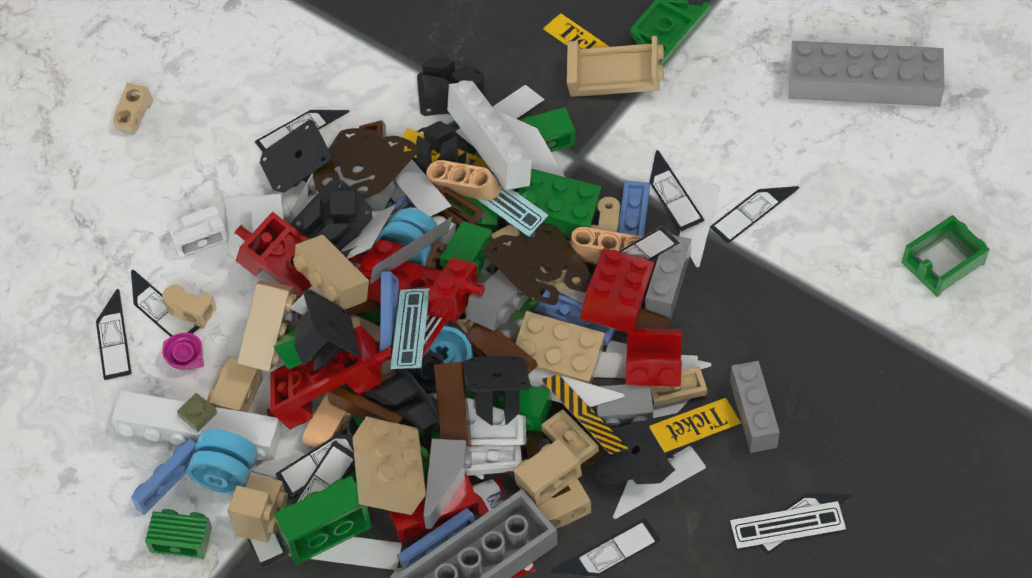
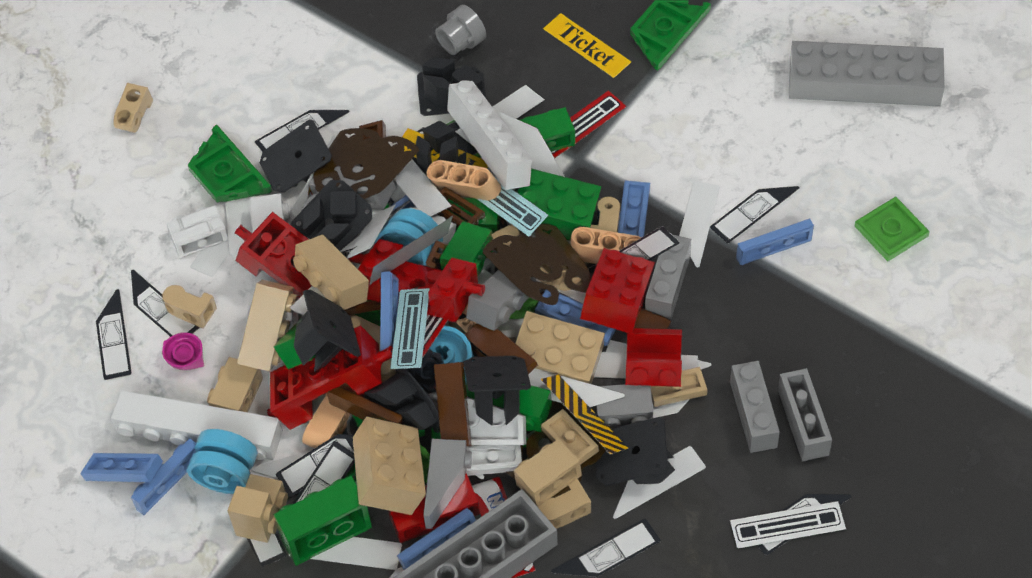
(121, 467): none -> medium blue plate
(178, 534): green brick -> none
(197, 412): olive plate -> none
(225, 170): none -> green wing
(461, 30): none -> light grey piece
(593, 116): none -> sticker
(614, 69): tan panel -> none
(673, 194): sticker -> none
(694, 425): yellow sticker -> none
(774, 241): none -> medium blue tile
(804, 414): none -> light grey brick
(891, 228): none -> bright green tile
(944, 255): green window -> none

